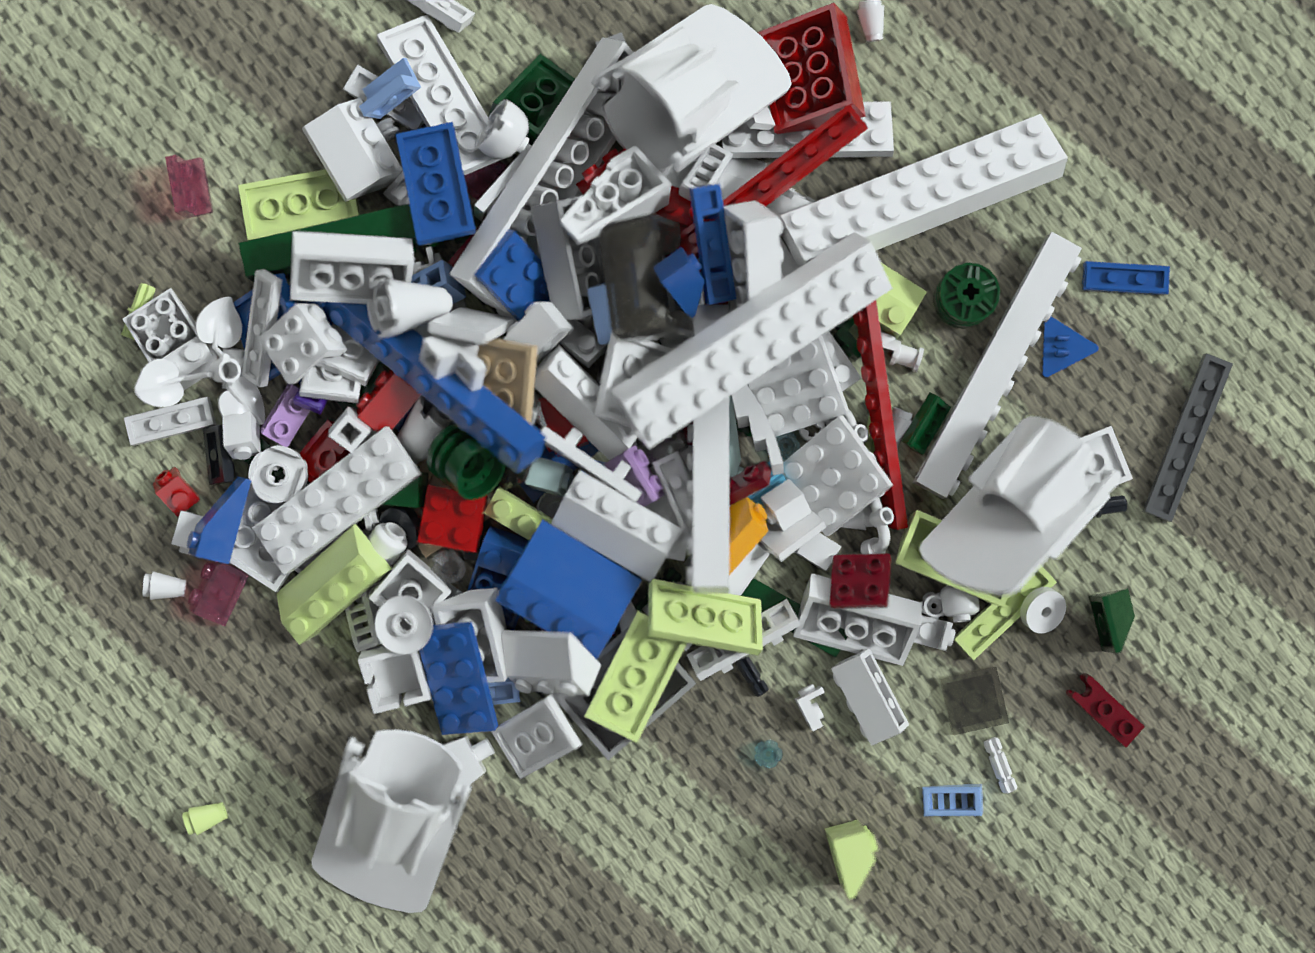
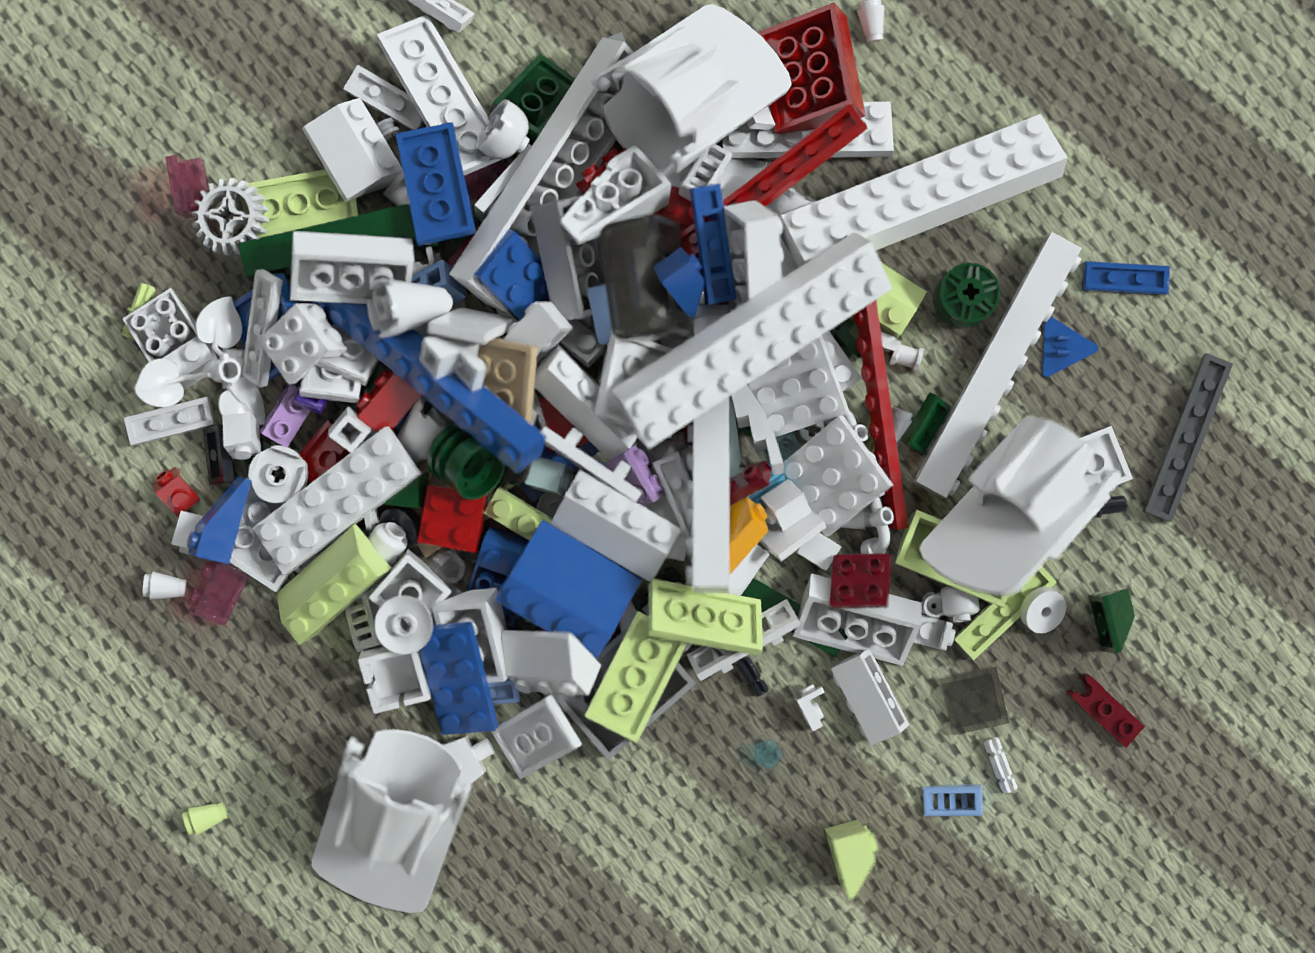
(230, 194): none -> white gear
(389, 90): light blue panel -> none

